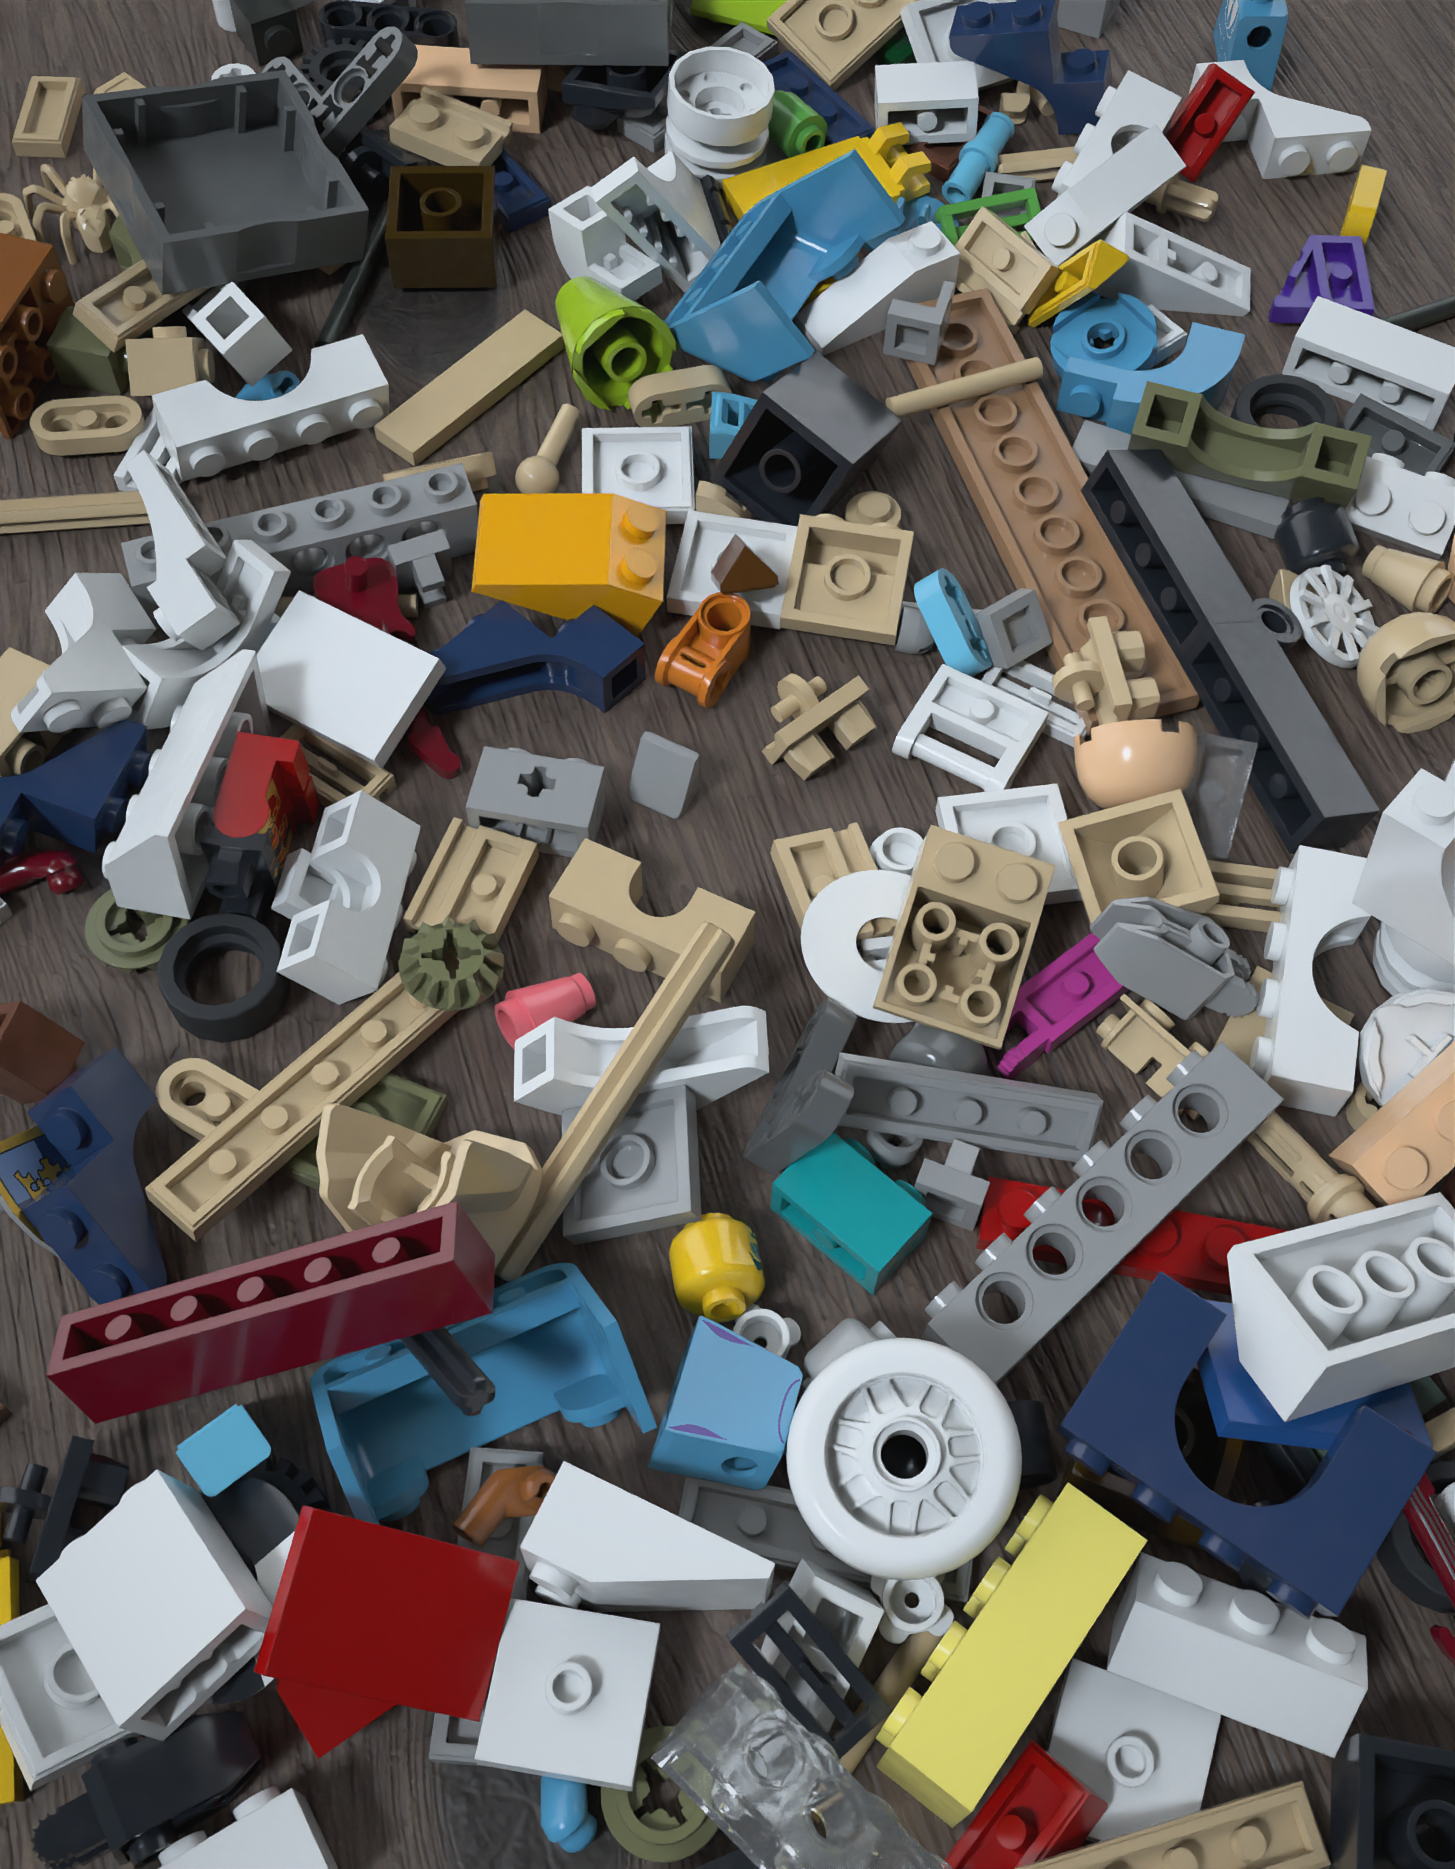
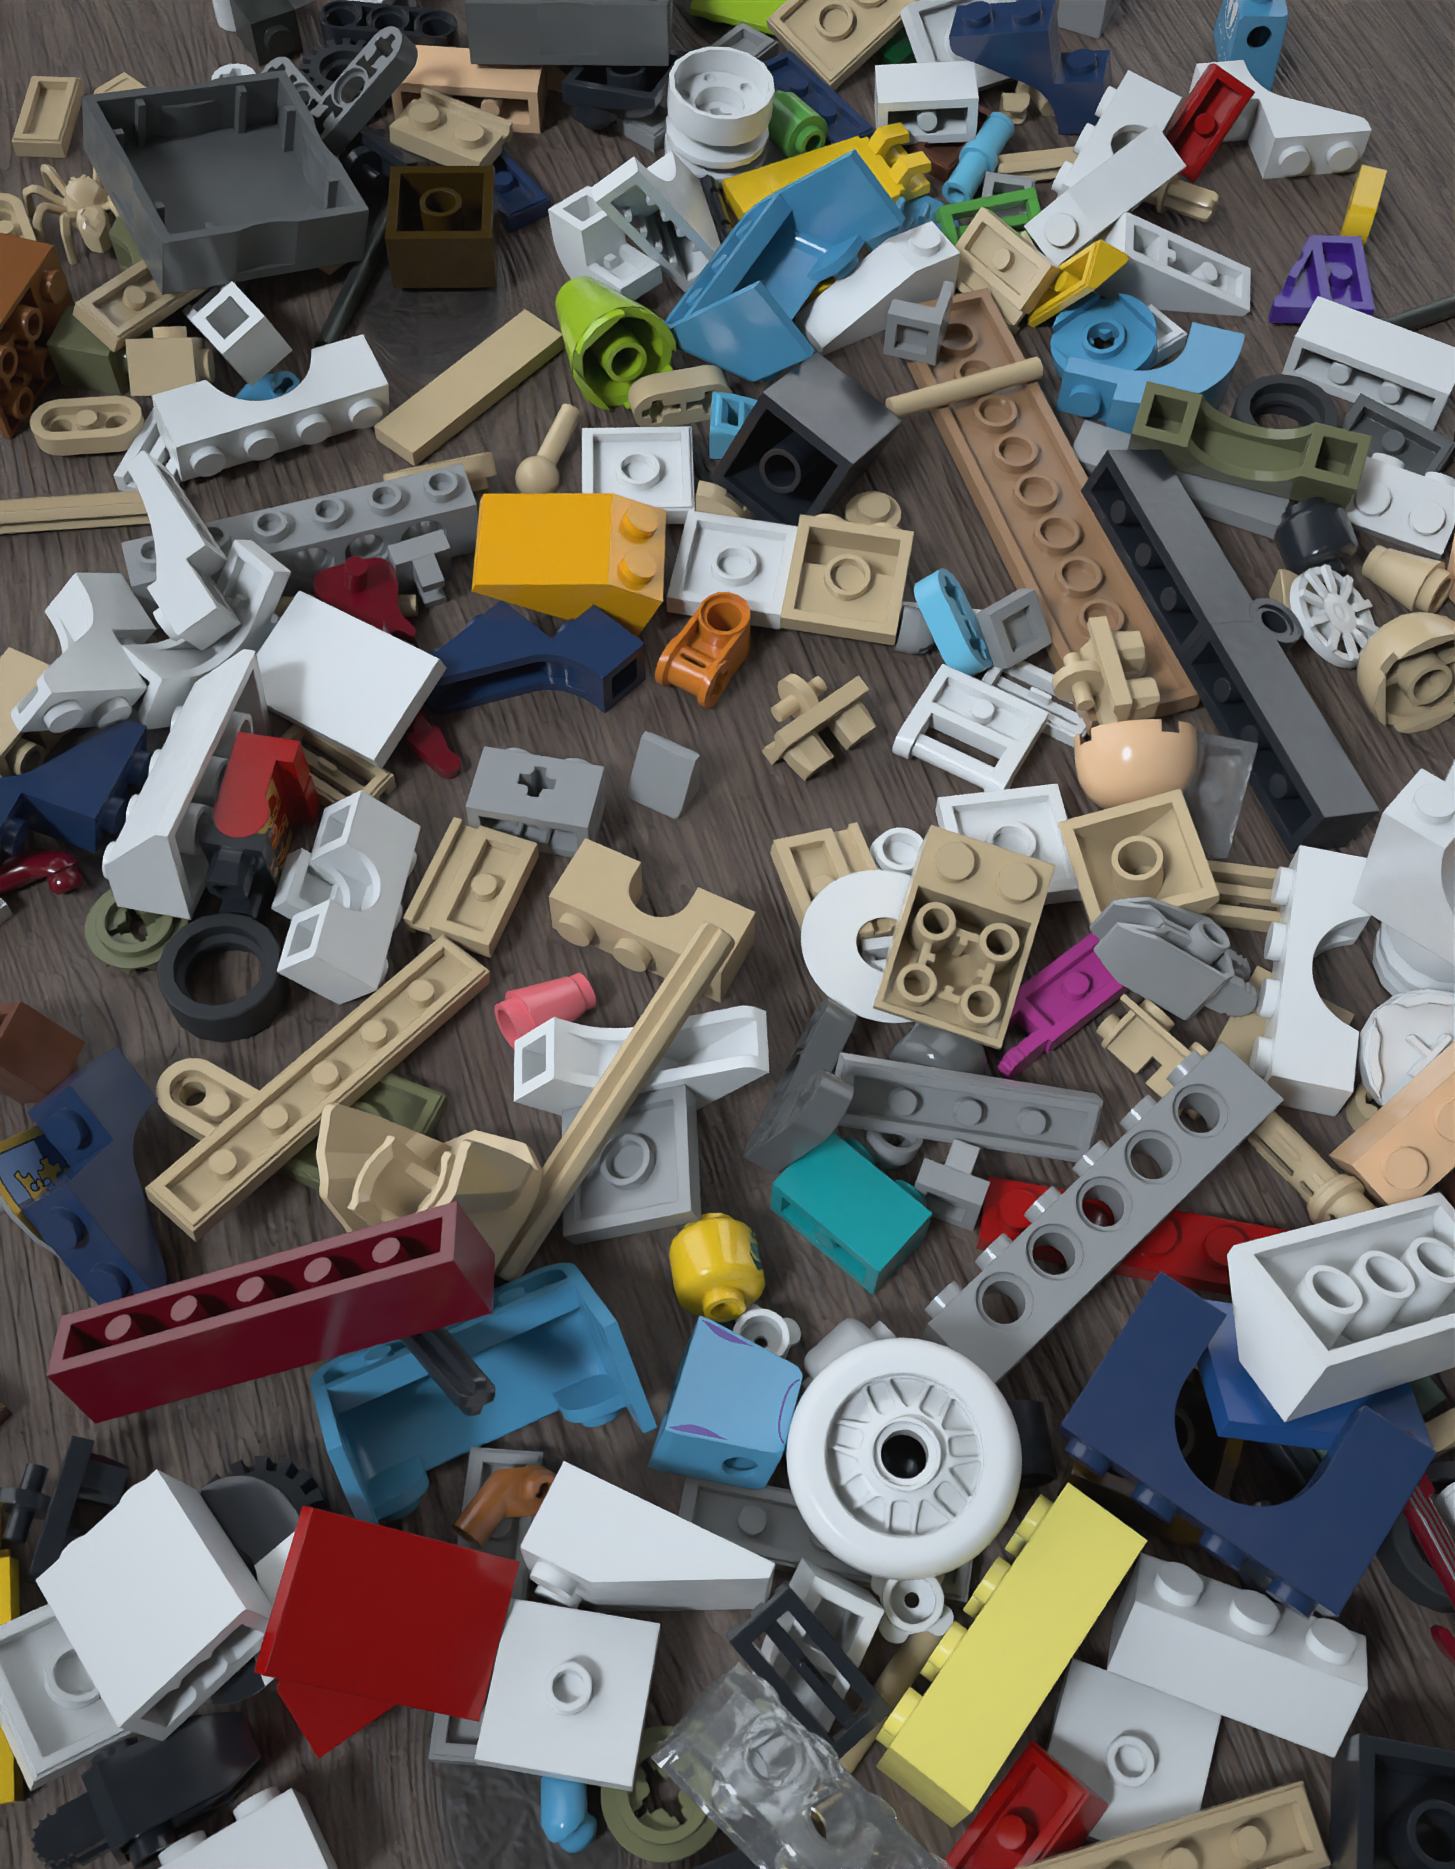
(223, 1450): medium azure slope -> none
(426, 974): olive gear -> none
(742, 570): reddish brown slope -> none

